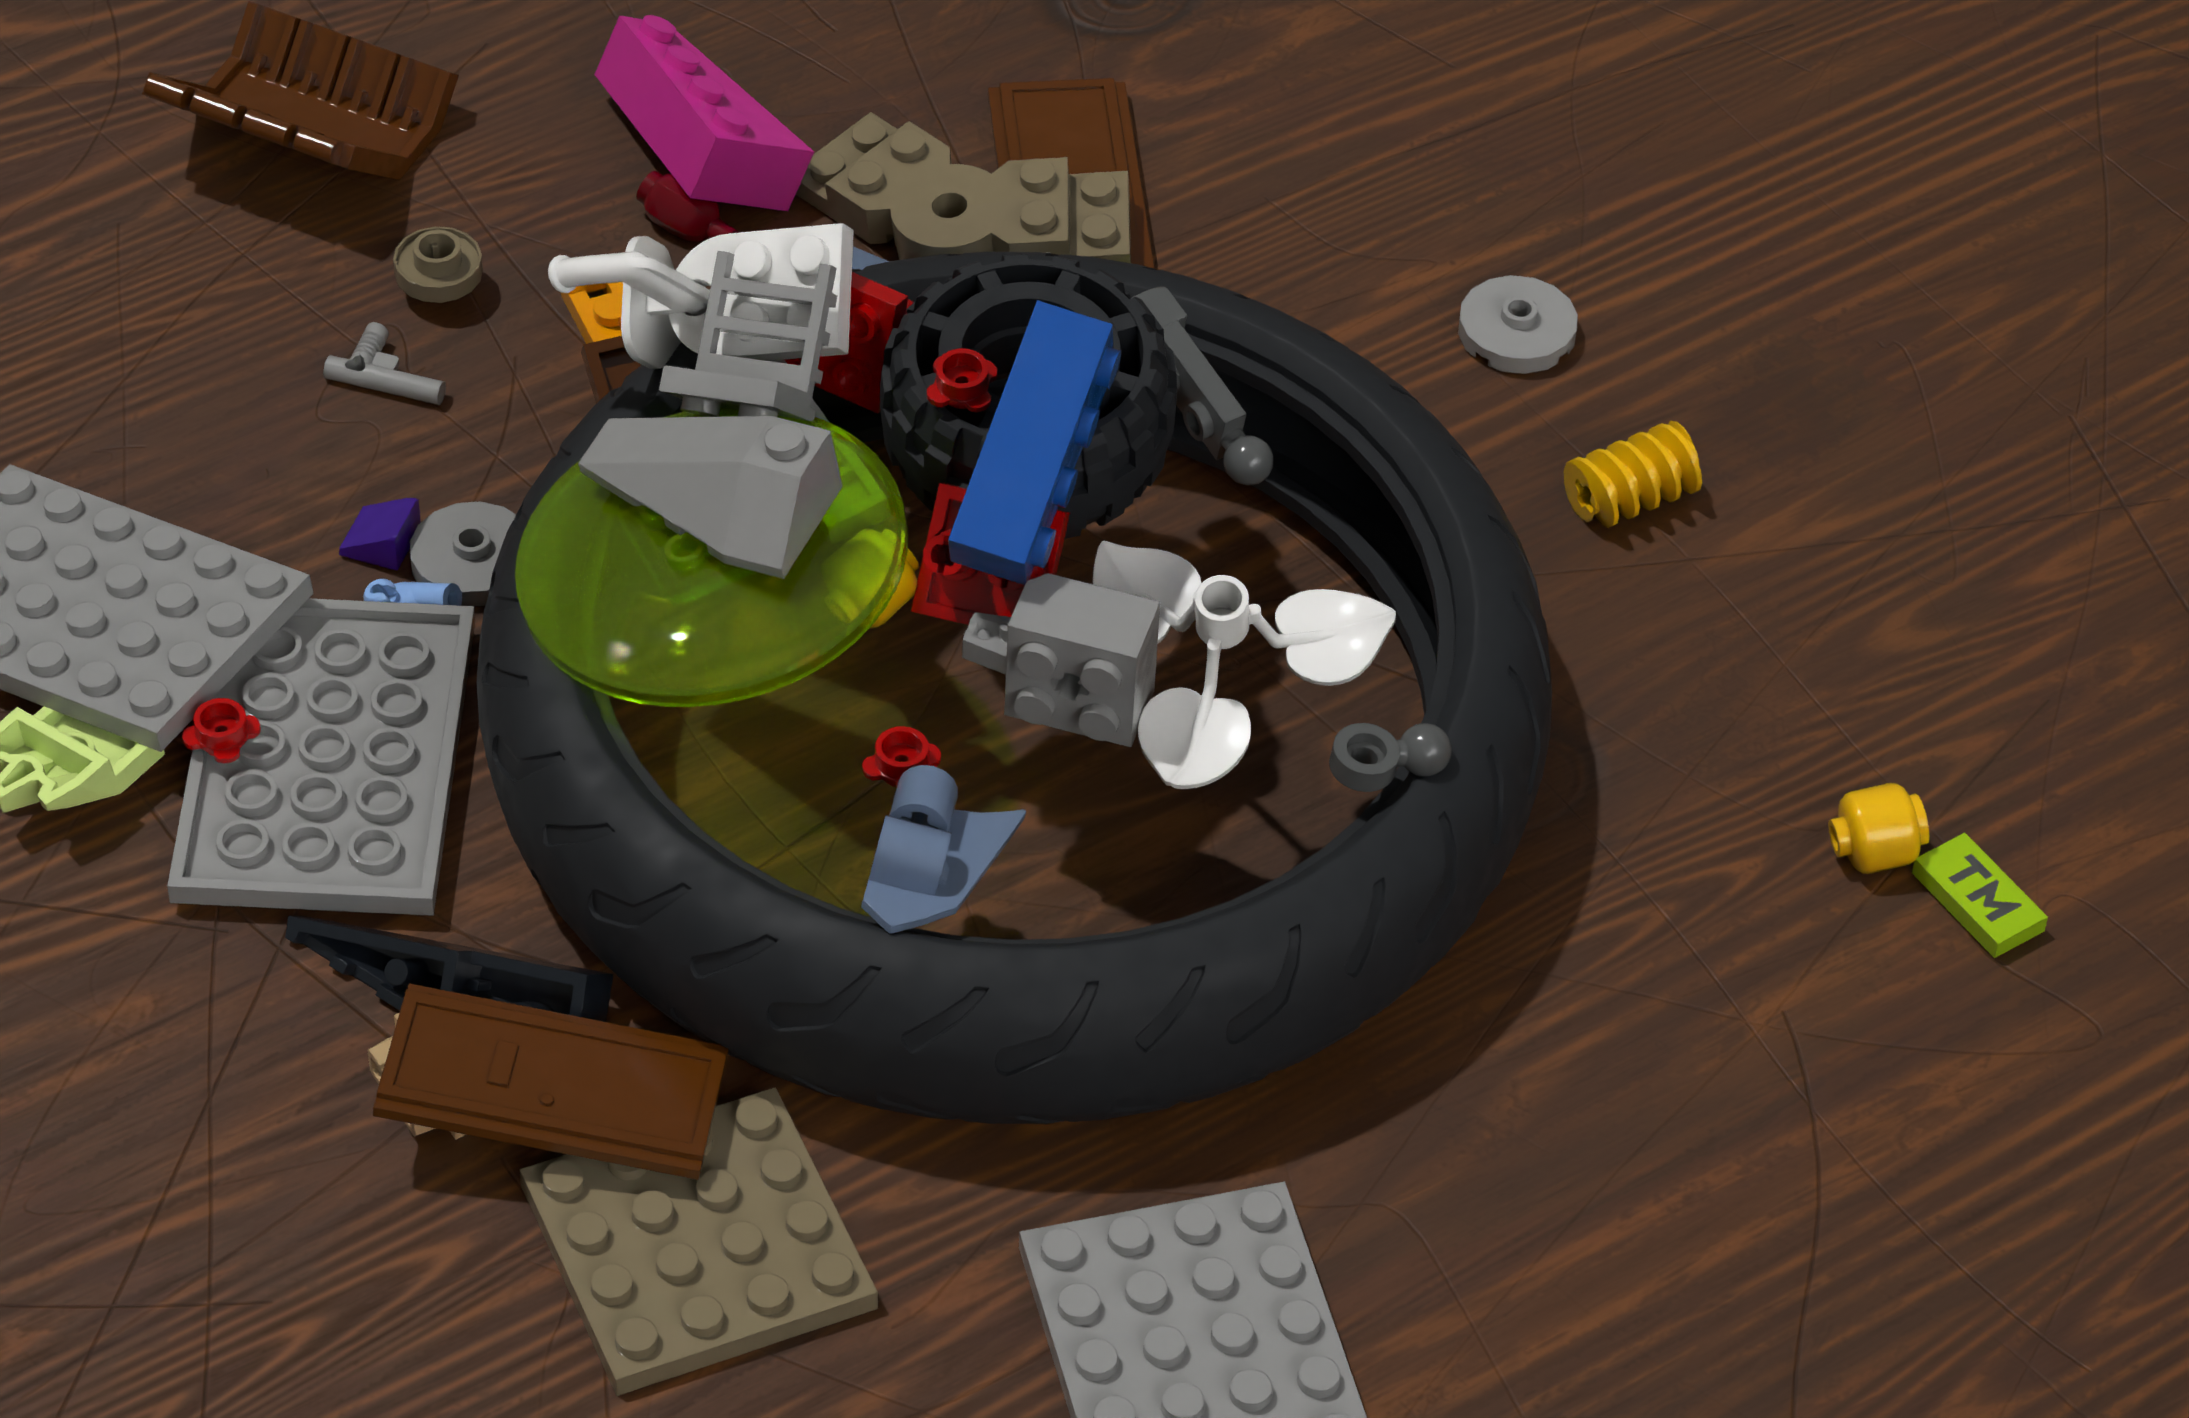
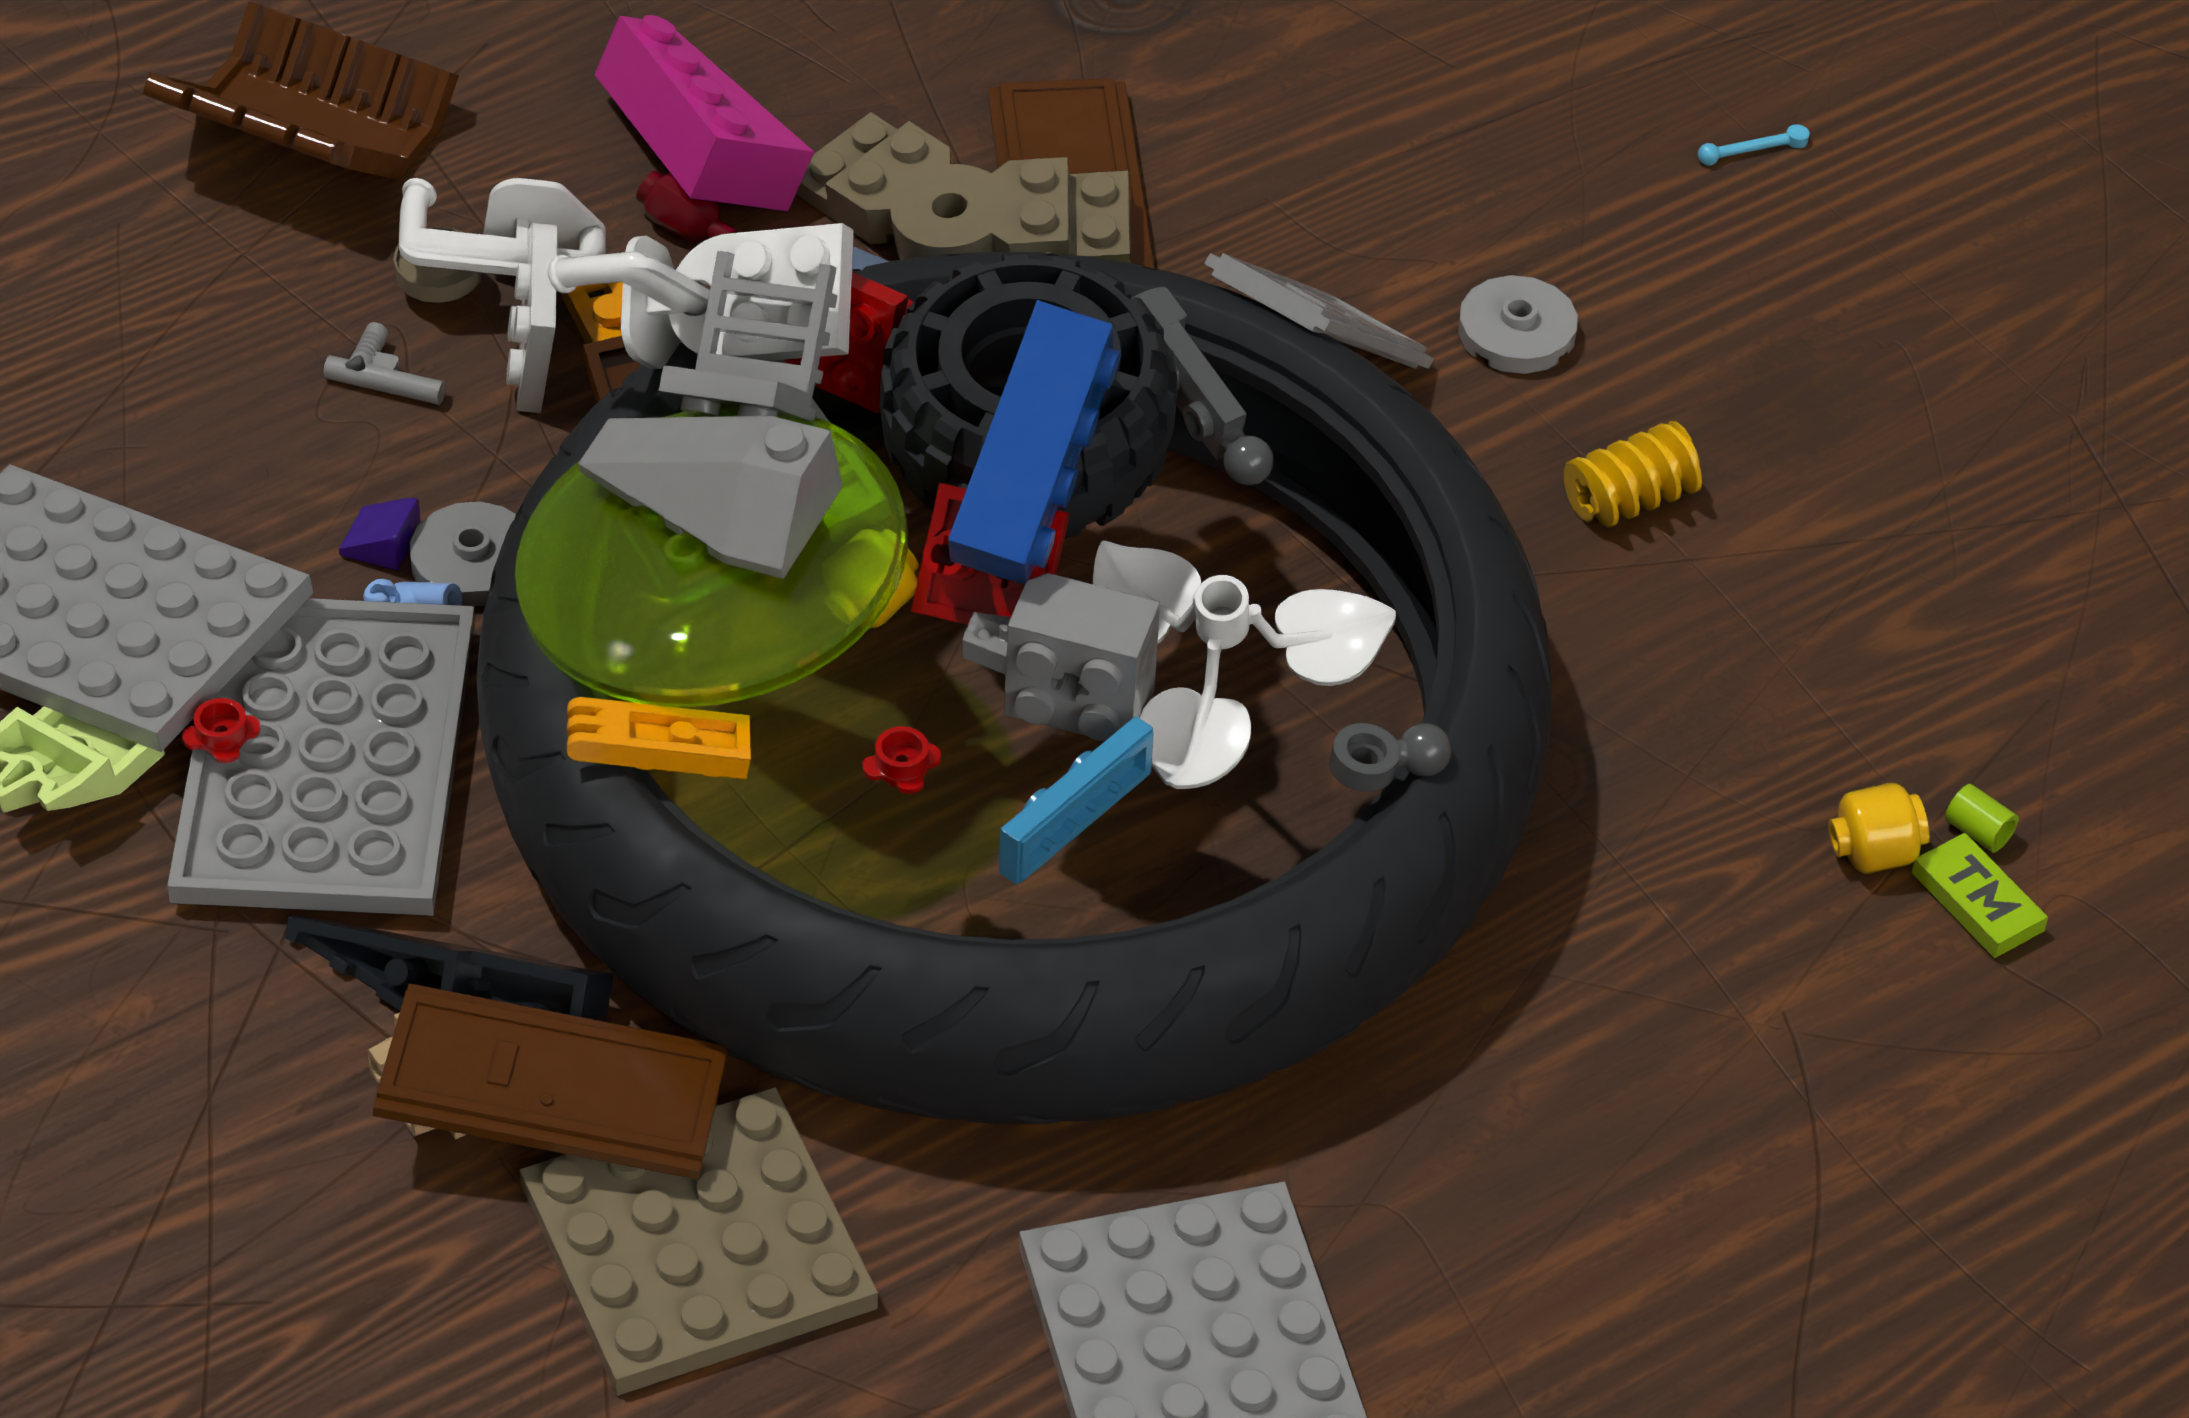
(522, 233): none -> white plate
(658, 737): none -> light orange hinge
(930, 852): sand blue panel -> none
(962, 380): red plate -> none
(1076, 800): none -> dark azure plate
(1318, 311): none -> light grey piece
(1796, 137): none -> medium azure hinge
(1981, 818): none -> lime hinge

